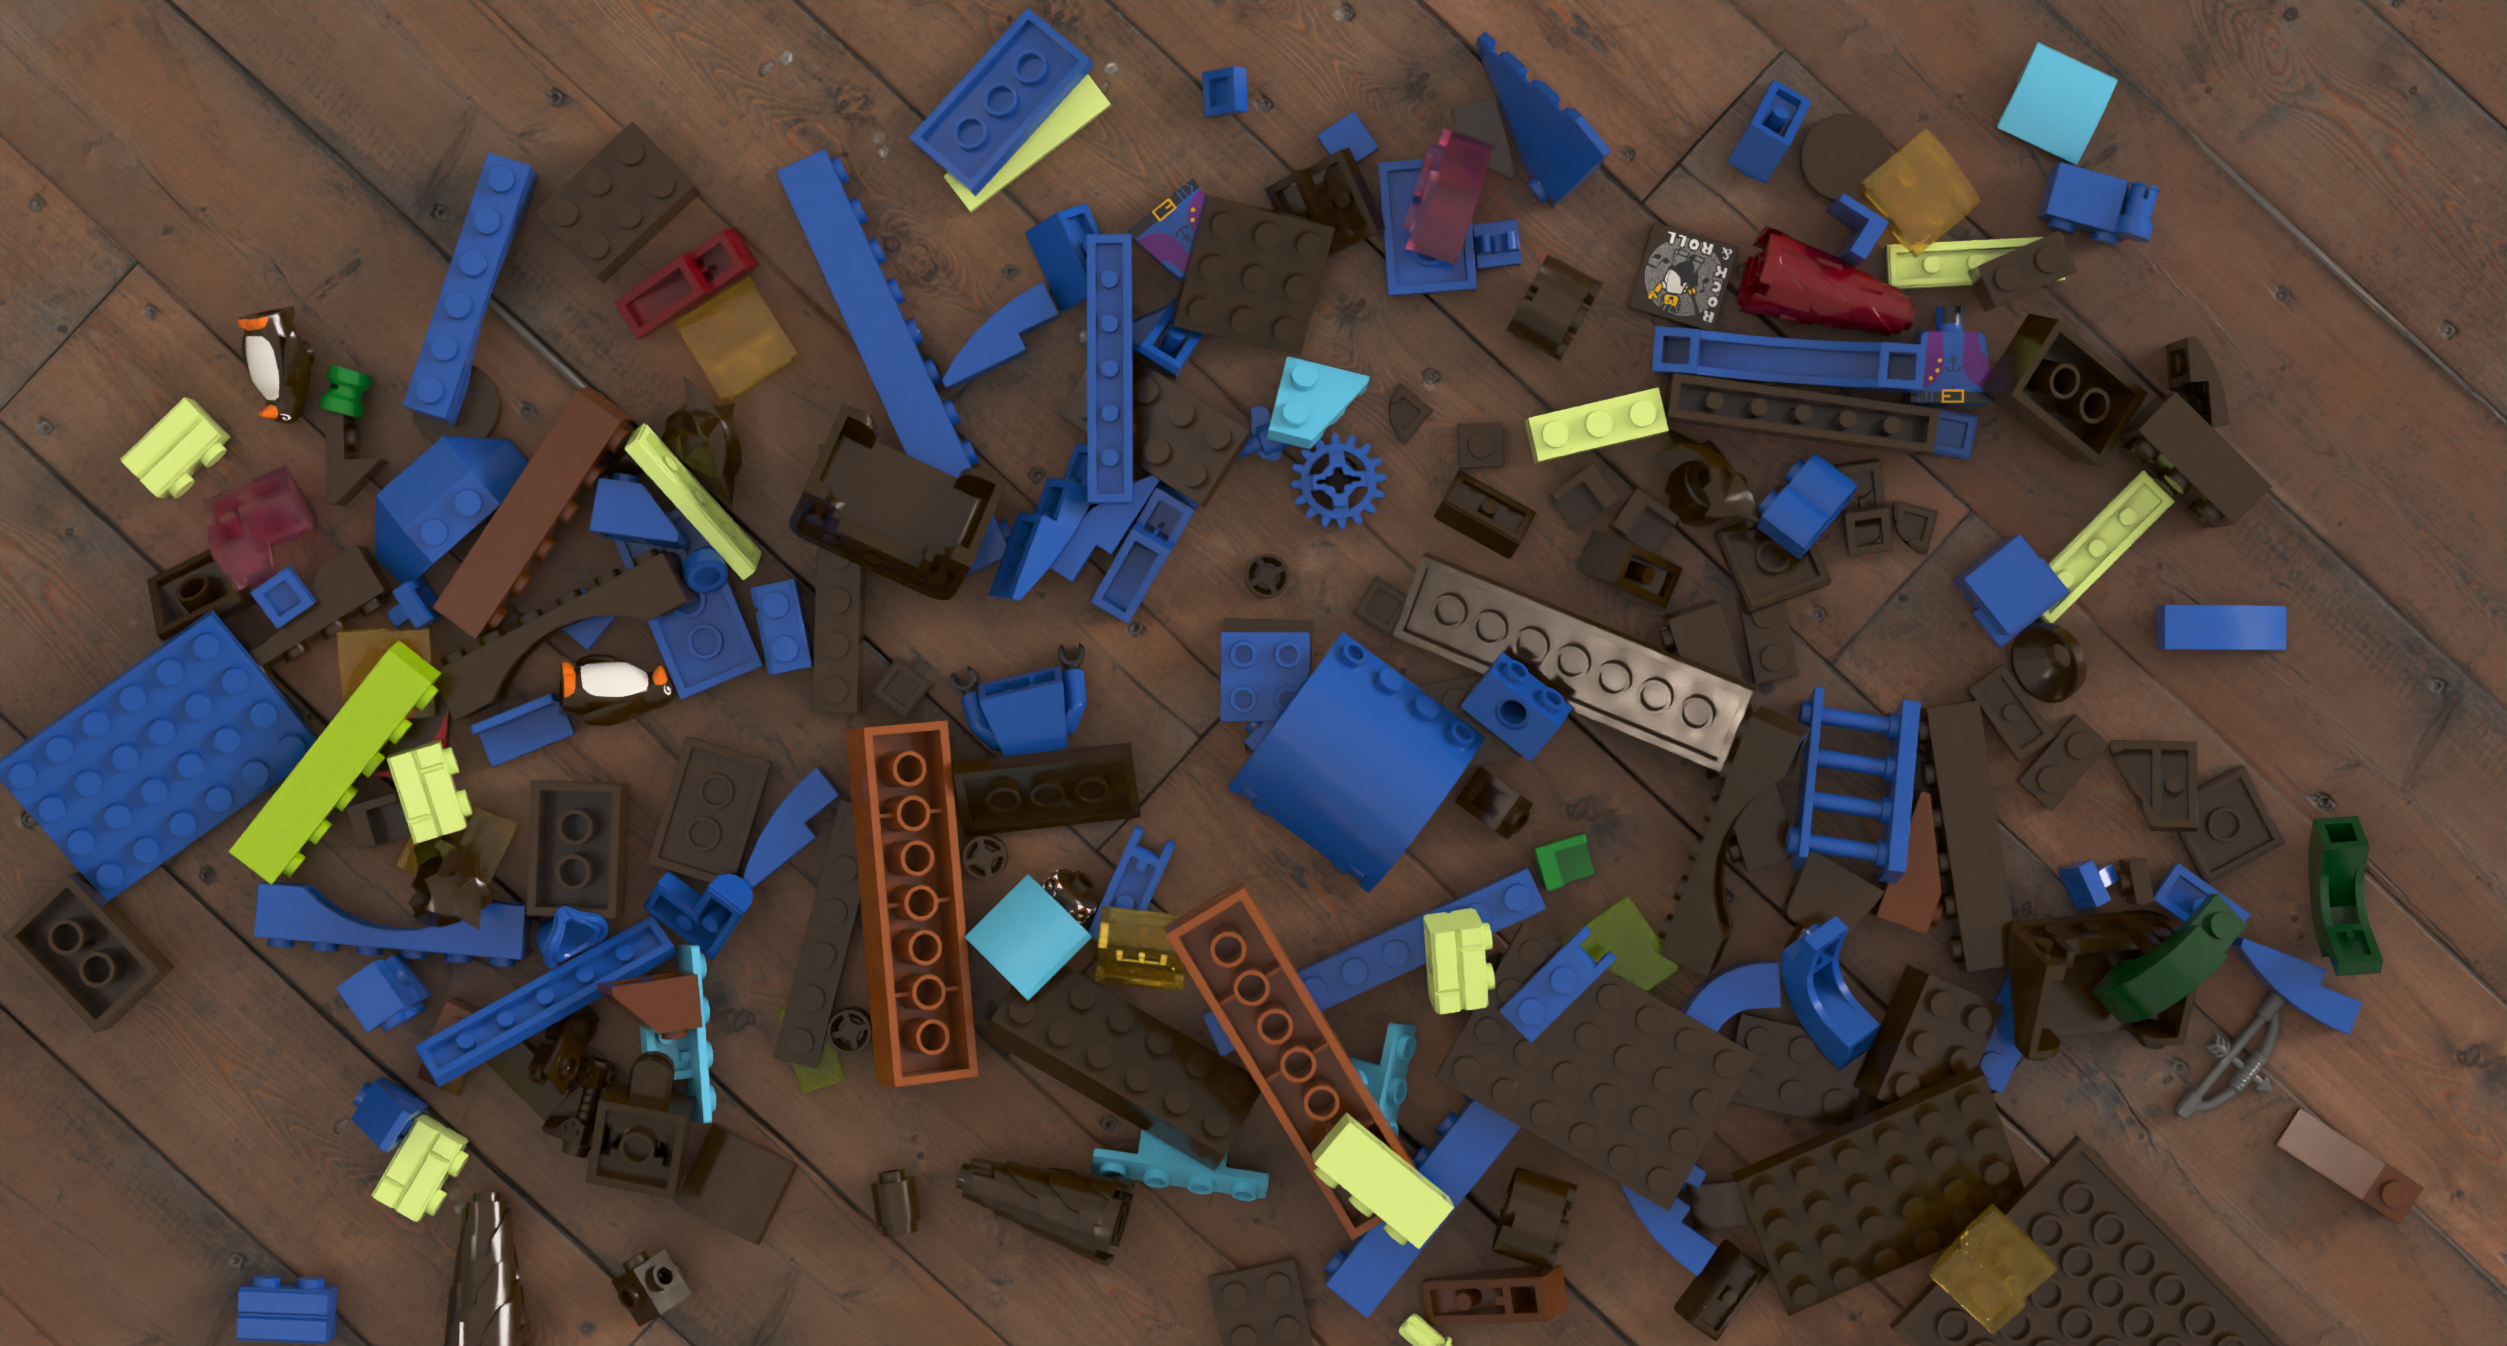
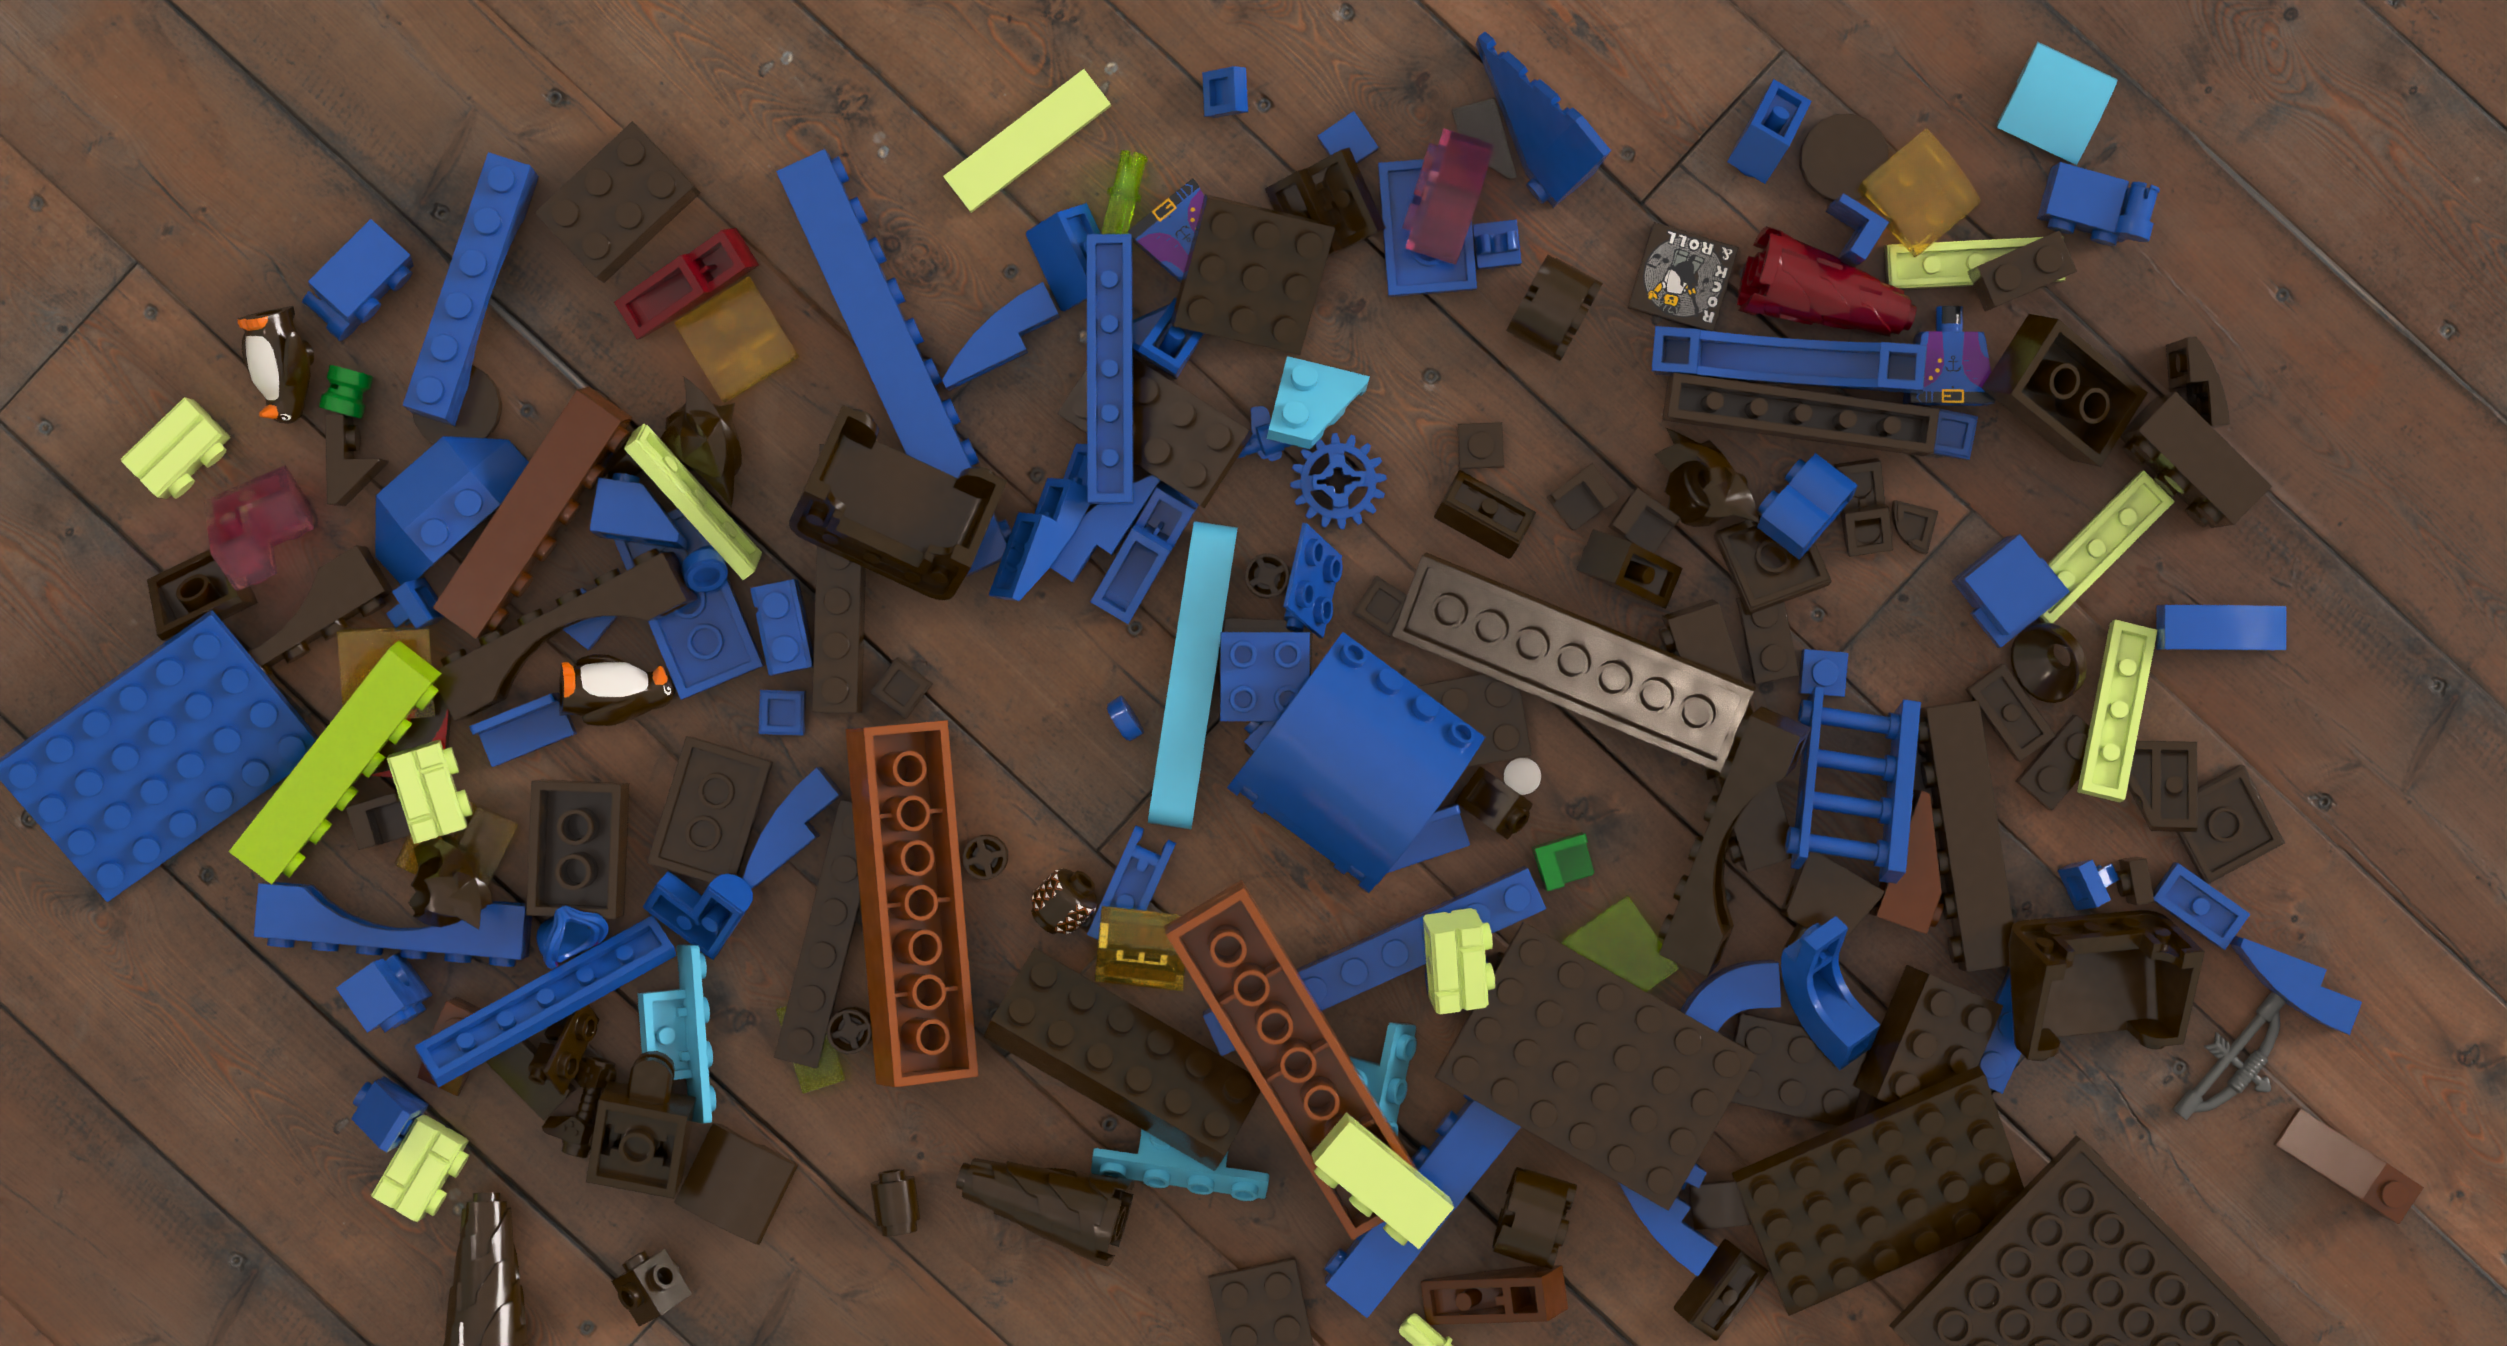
(88, 952): dark brown brick -> none
(283, 596): blue tile -> none
(287, 1310): blue brick -> none
(358, 279): none -> blue hinge
(658, 1002): reddish brown slope -> none
(782, 712): none -> blue tile
(1001, 101): blue plate -> none
(1028, 709): blue torso -> none
(1028, 937): medium azure slope -> none
(1047, 789): dark brown plate -> none
(1124, 193): none -> clear neon green axle
(1124, 718): none -> blue tile
(1192, 675): none -> medium azure beam
(1312, 583): none -> blue hinge
(1406, 413): dark brown tile -> none
(1439, 836): none -> blue panel
(1522, 775): none -> white sticker
(1524, 727): blue brick -> none
(1554, 986): blue hinge -> none
(1596, 425): yellowish green brick -> none
(1824, 670): none -> blue plate
(1992, 1269): clear yellow slope -> none
(2117, 711): none -> yellowish green plate
(2175, 968): dark green arch -> none
(2337, 896): dark green arch -> none

